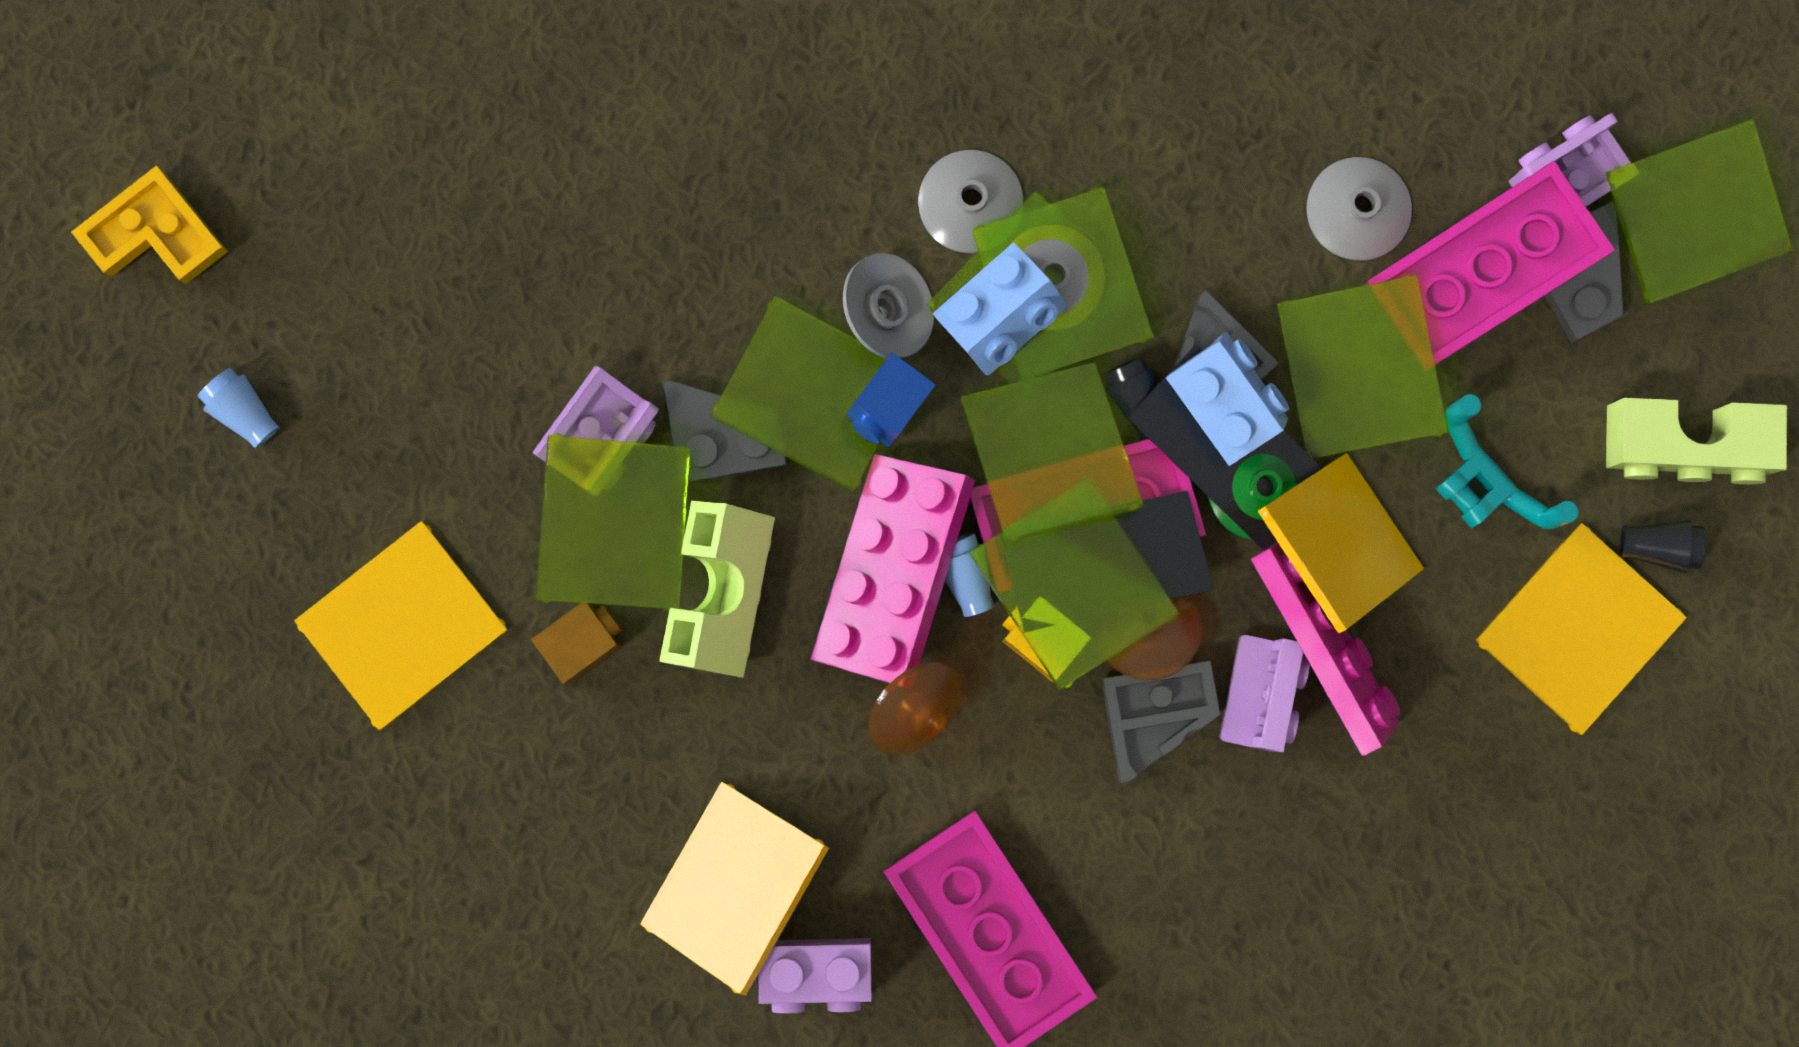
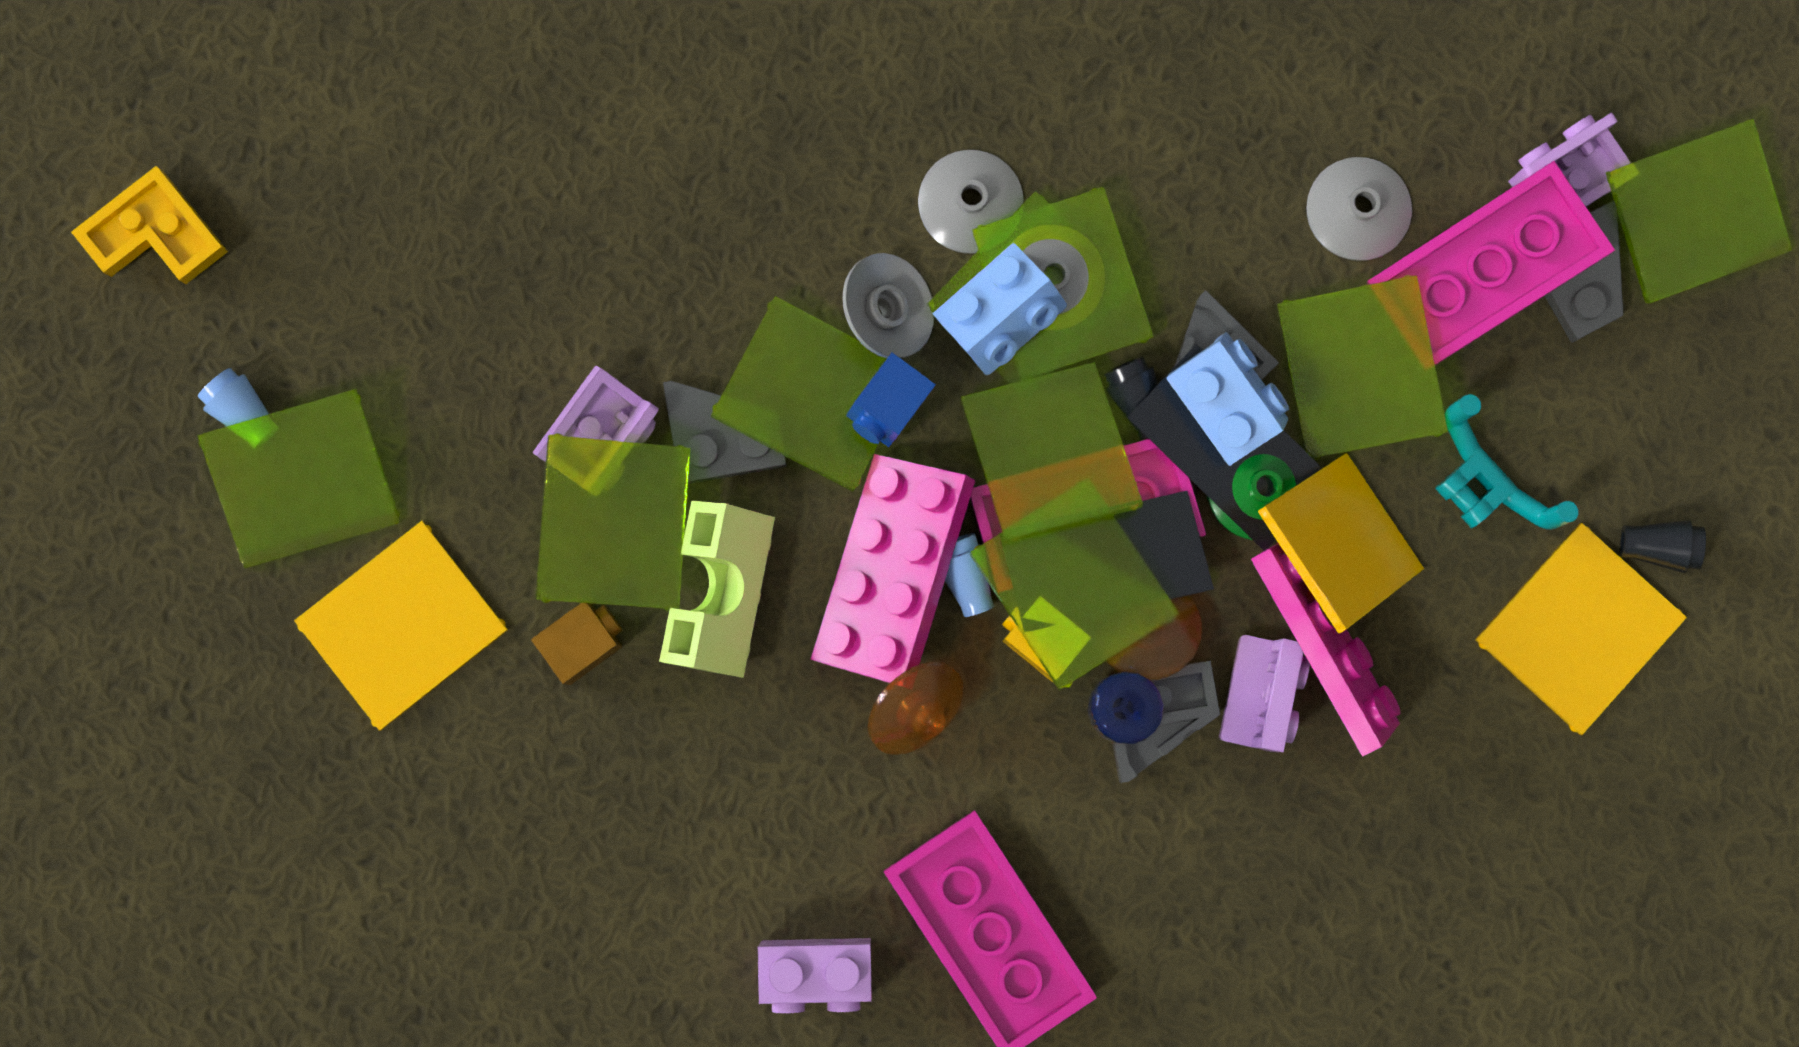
(299, 478): none -> clear neon green piece
(734, 887): yellow piece -> none
(1145, 704): none -> clear blue head
(1744, 441): yellowish green arch -> none

